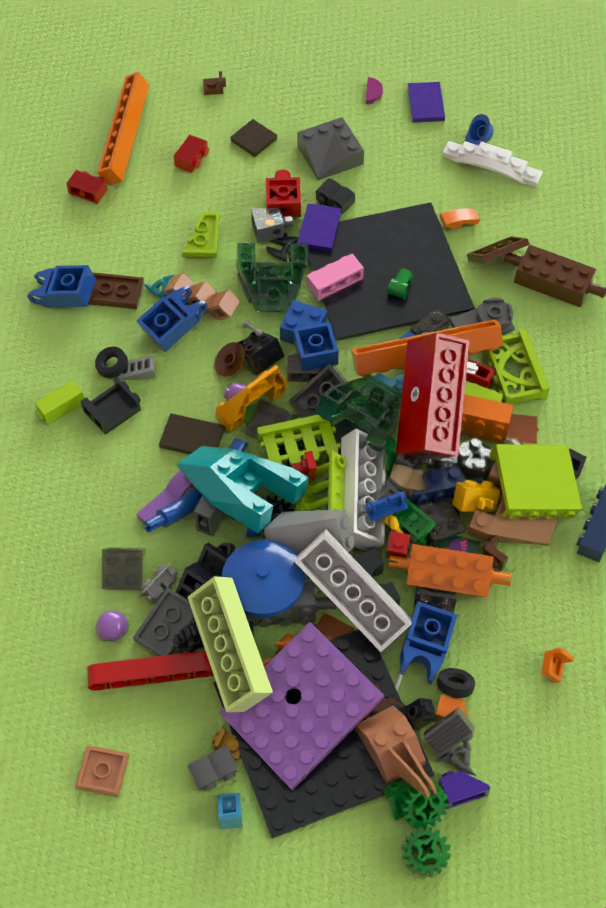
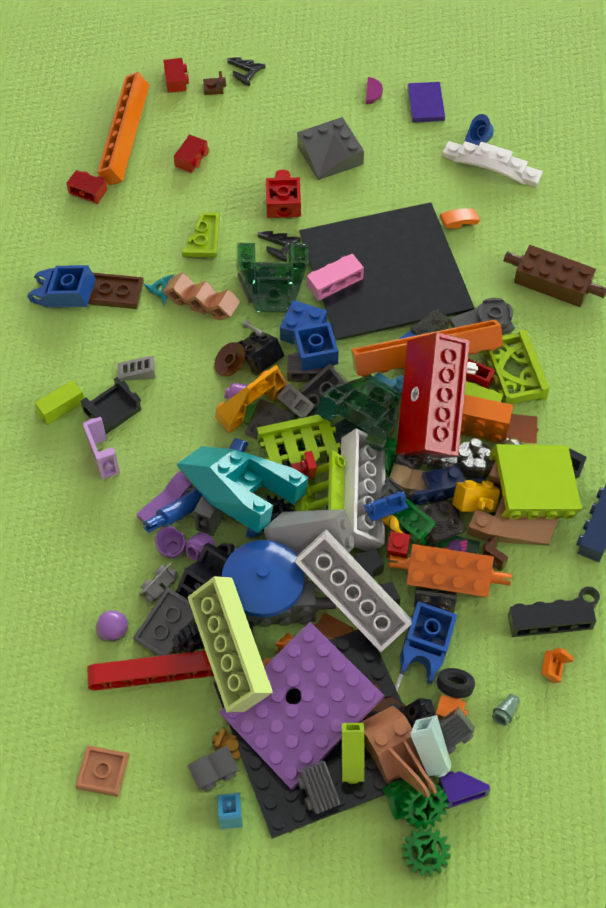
(105, 355): black tyre -> none
(106, 459): none -> lavender panel
(122, 568): clear smoke bracket -> none
(170, 542): none -> medium lavender hair
(171, 318): blue brick -> none
(175, 75): none -> red brick
(189, 434): dark brown tile -> none
(196, 543): none -> medium lavender head
(247, 65): none -> black piece
(253, 137): dark brown tile -> none
(269, 223): dark grey torso -> none
(296, 401): none -> light grey slope
(318, 787): none -> dark grey brick
(319, 227): dark purple tile -> none
(335, 195): black brick -> none
(352, 752): none -> lime brick
(400, 285): green piece -> none
(431, 746): none -> light aqua slope
(464, 764): dark grey piece -> none
(497, 249): reddish brown tile -> none
(505, 710): none -> sand green cone
(554, 616): none -> black hinge

